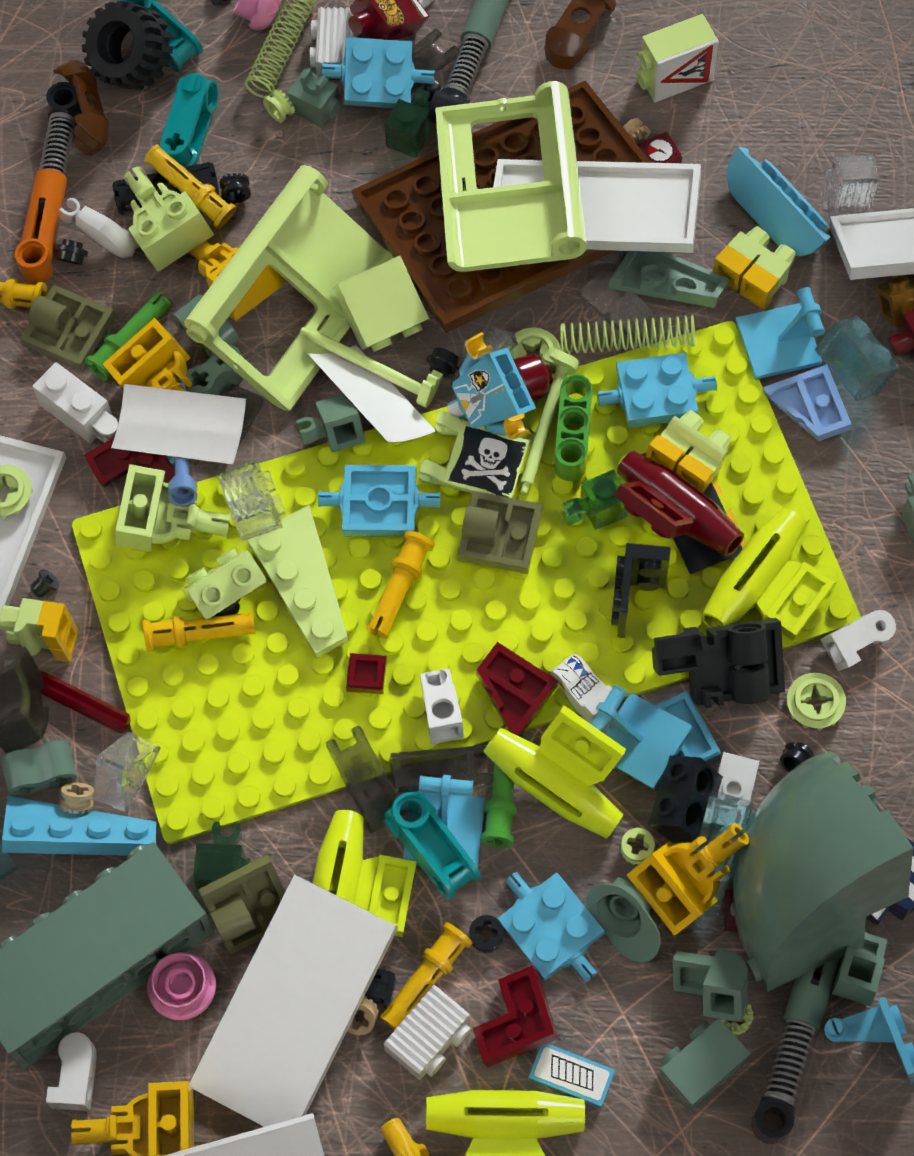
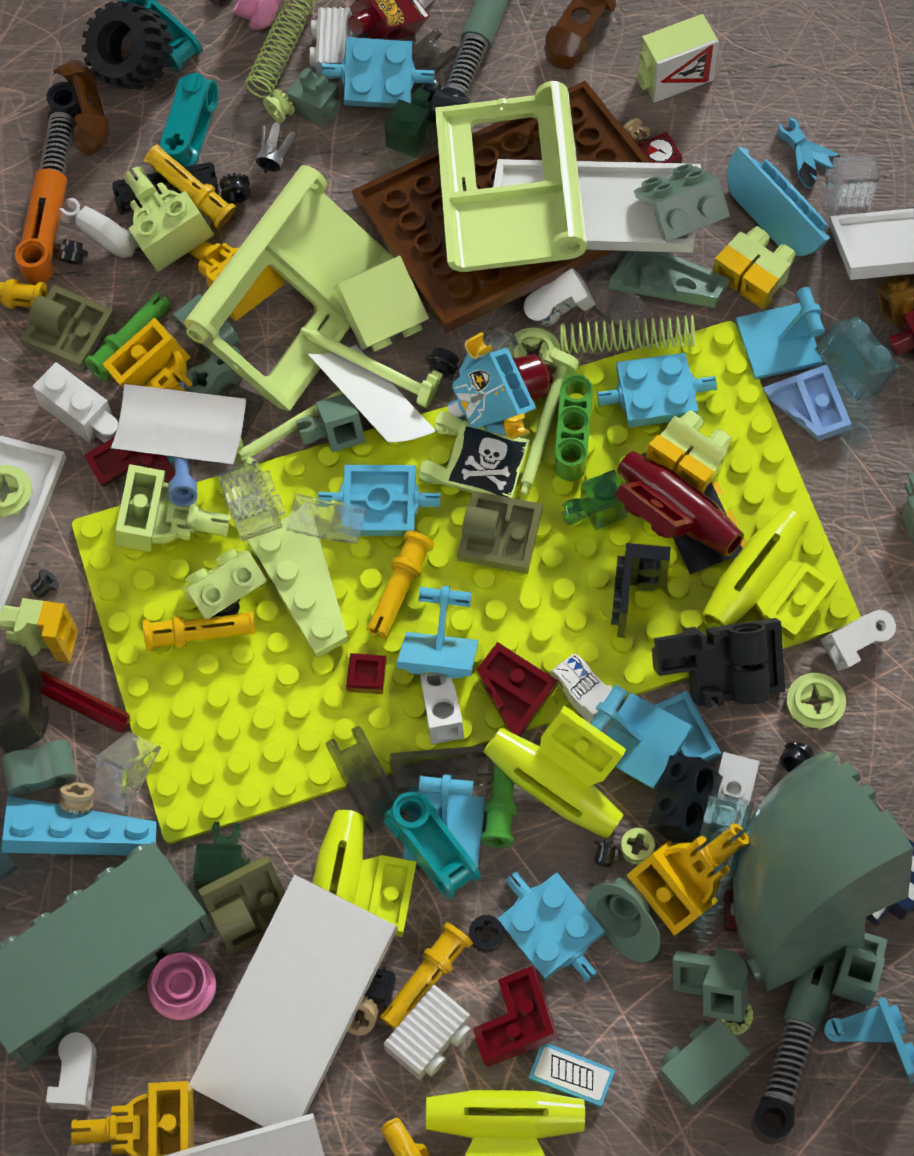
(245, 453): none -> yellowish green piece
(269, 156): none -> flat silver piece
(326, 519): none -> clear slope
(438, 652): none -> medium azure plate
(558, 297): none -> white leg
(605, 853): none -> black piece
(684, 200): none -> sand green bracket
(806, 153): none -> medium azure piece

